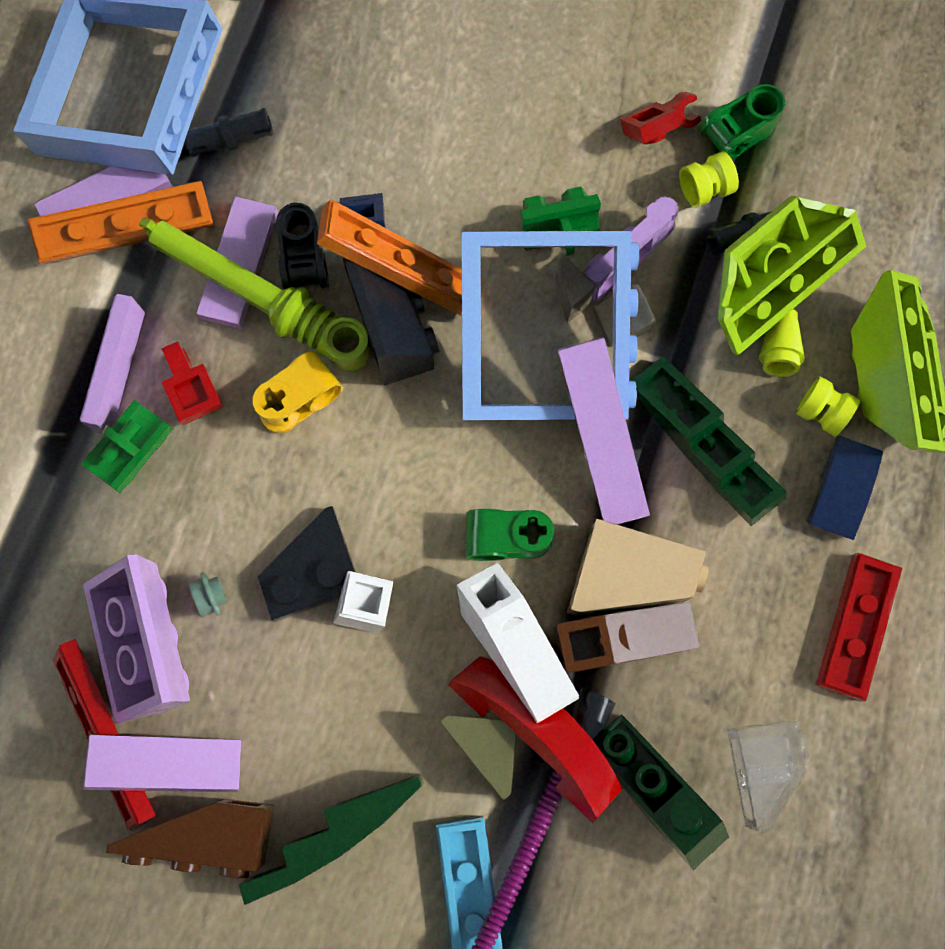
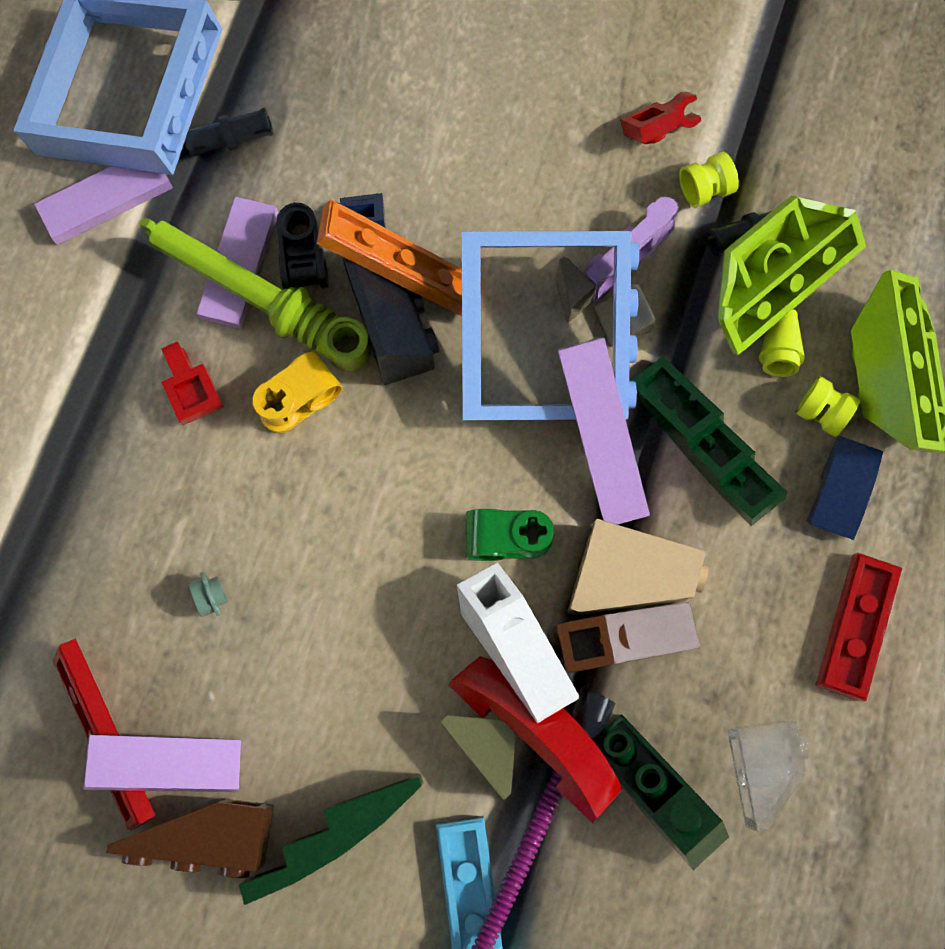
(112, 364): lavender tile -> none
(116, 222): orange tile -> none
(127, 446): green hips -> none
(136, 640): lavender slope -> none
(308, 569): black wing -> none
(363, 602): white slope -> none
(573, 213): green hips -> none
(736, 124): green piece -> none

